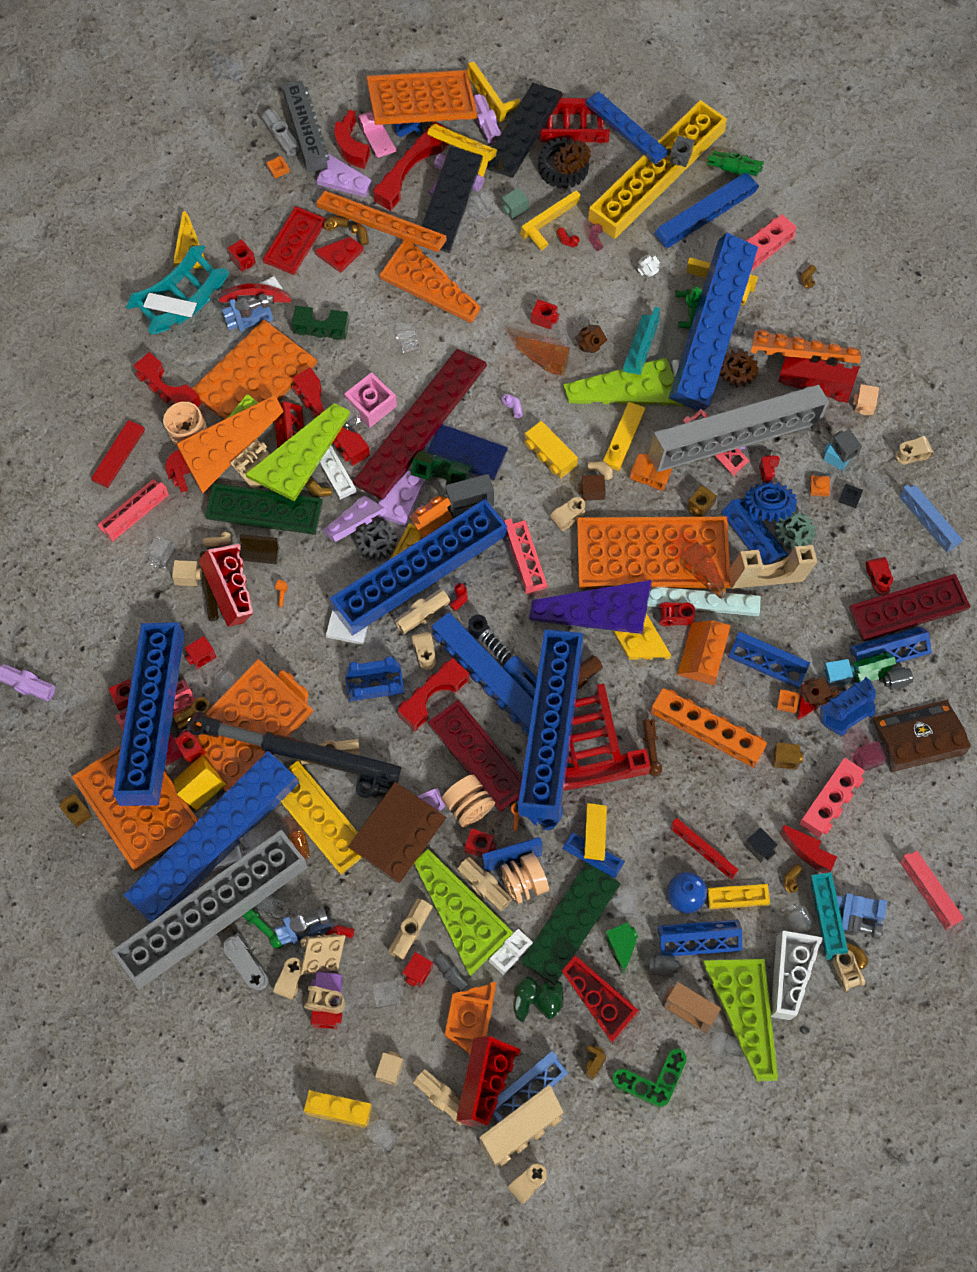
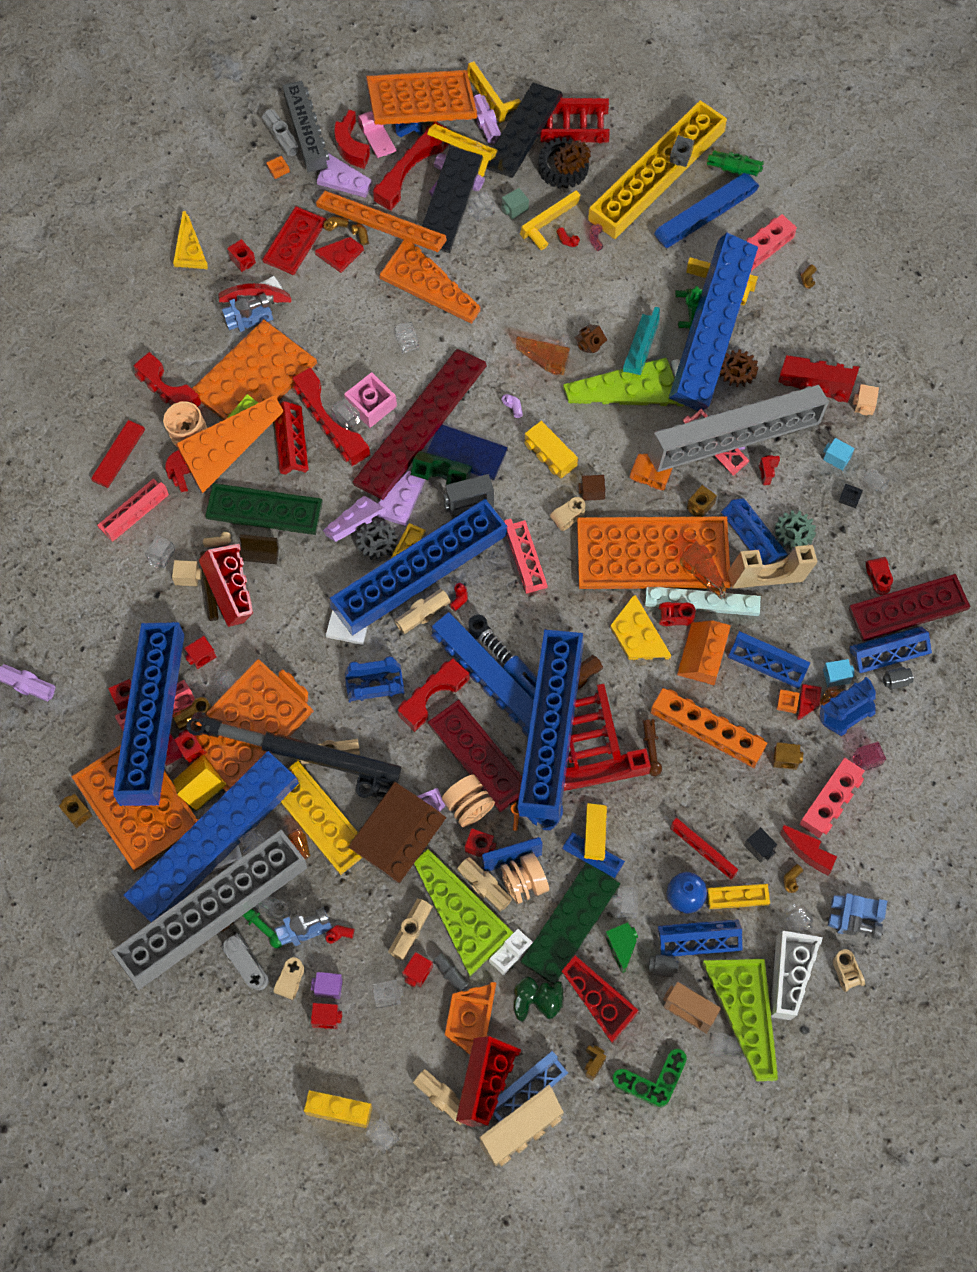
(170, 305): white sticker -> none
(201, 297): teal fence -> none
(249, 459): tan hinge -> none
(282, 587): orange hand -> none
(295, 460): lime wing -> none
(316, 490): pearl gold arm -> none
(320, 999): tan piece -> none
(322, 953): tan hinge -> none
(333, 327): dark green arch -> none
(337, 474): white plate -> none
(389, 1068): tan brick -> none
(424, 648): tan piece -> none
(431, 516): orange bracket -> none
(525, 1186): tan piece -> none
(541, 308): red brick -> none
(602, 467): tan arm -> none
(608, 608): dark purple wing -> none
(624, 435): yellow piece -> none
(627, 127): blue plate -> none
(648, 265): white gear -> none
(770, 501): blue gear -> none
(800, 348): orange wing -> none
(819, 485): orange plate -> none
(824, 691): reddish brown brick -> none
(828, 915): teal fence -> none
(846, 445): dark grey brick -> none
(859, 954): pearl gold arm -> none
(873, 667): green panel -> none
(914, 450): tan piece -> none
(922, 735): reddish brown piece -> none
(930, 517): medium blue fence -> none
(931, 890): coral fence -> none

